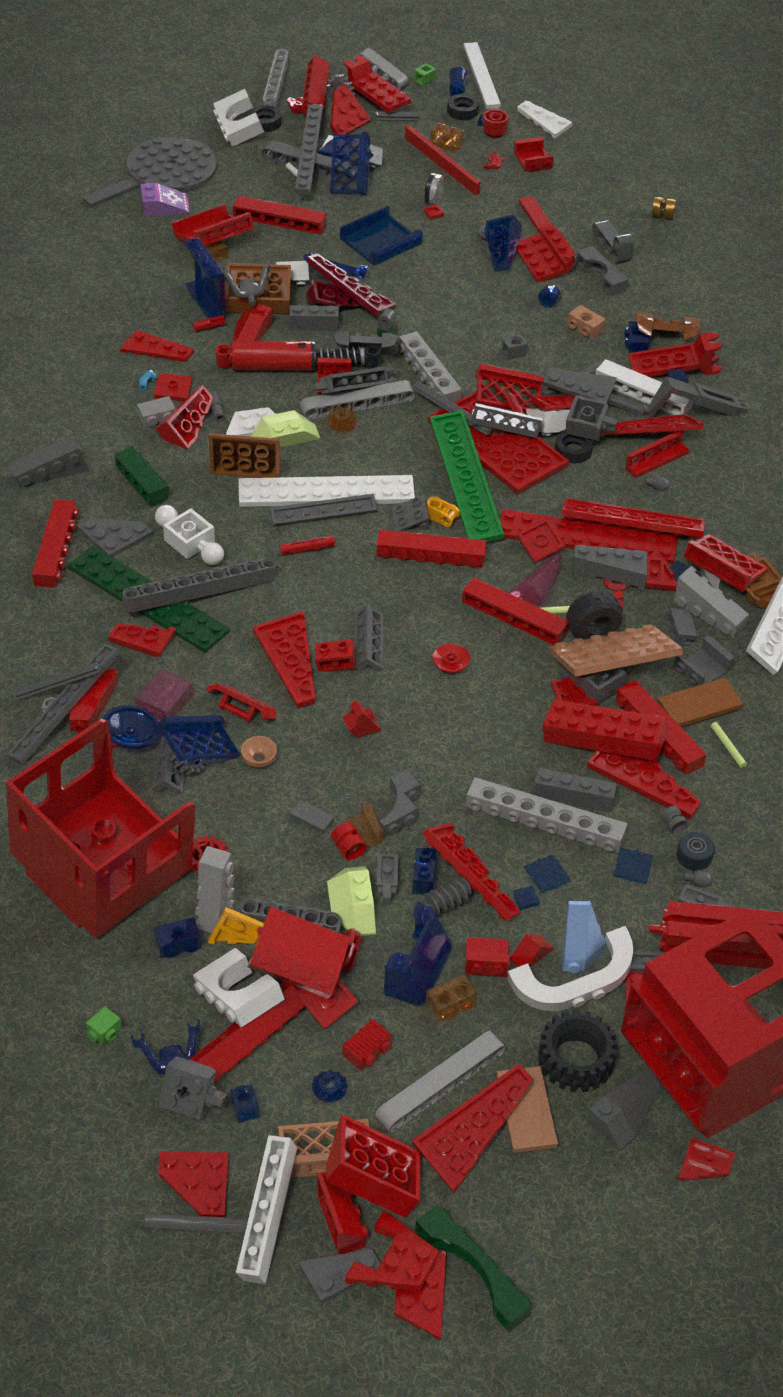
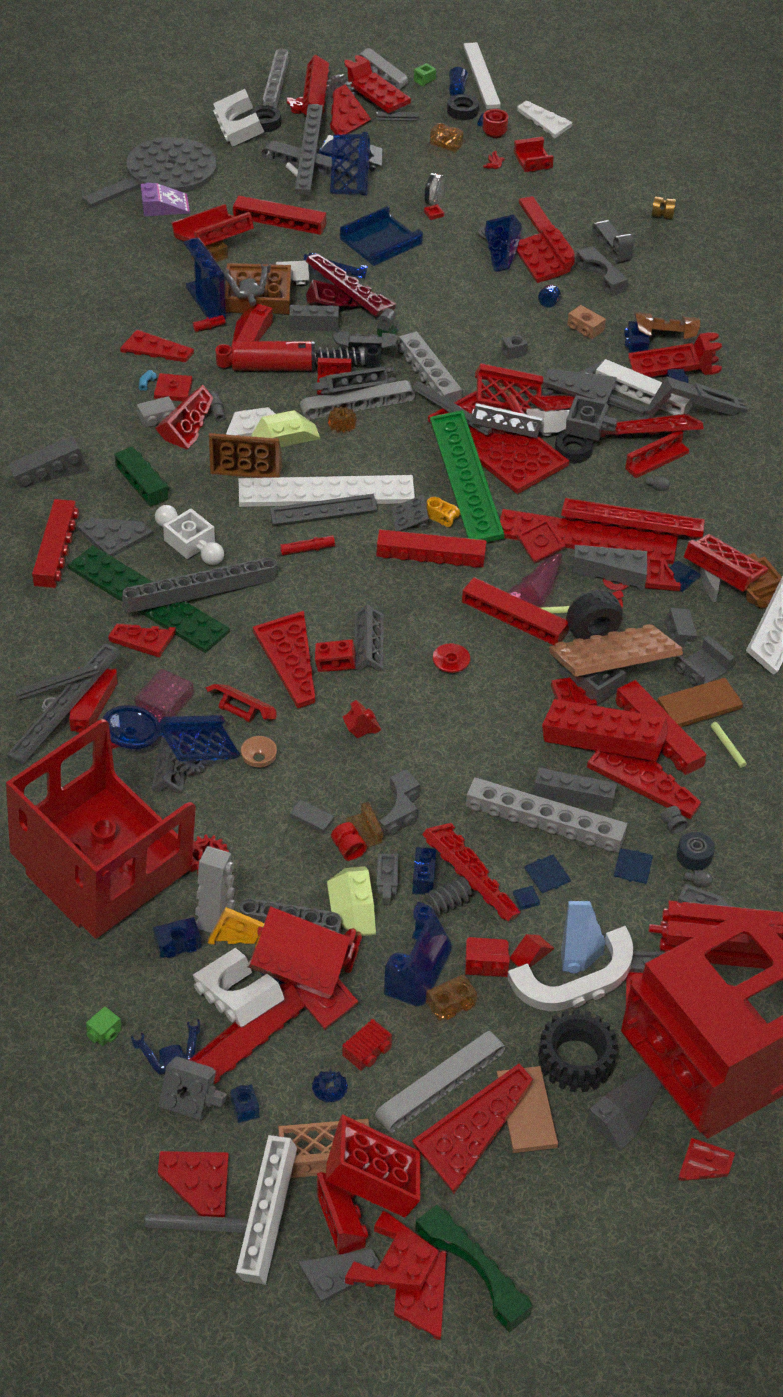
(442, 160): red tile -> none
(709, 604): light grey wedge -> none

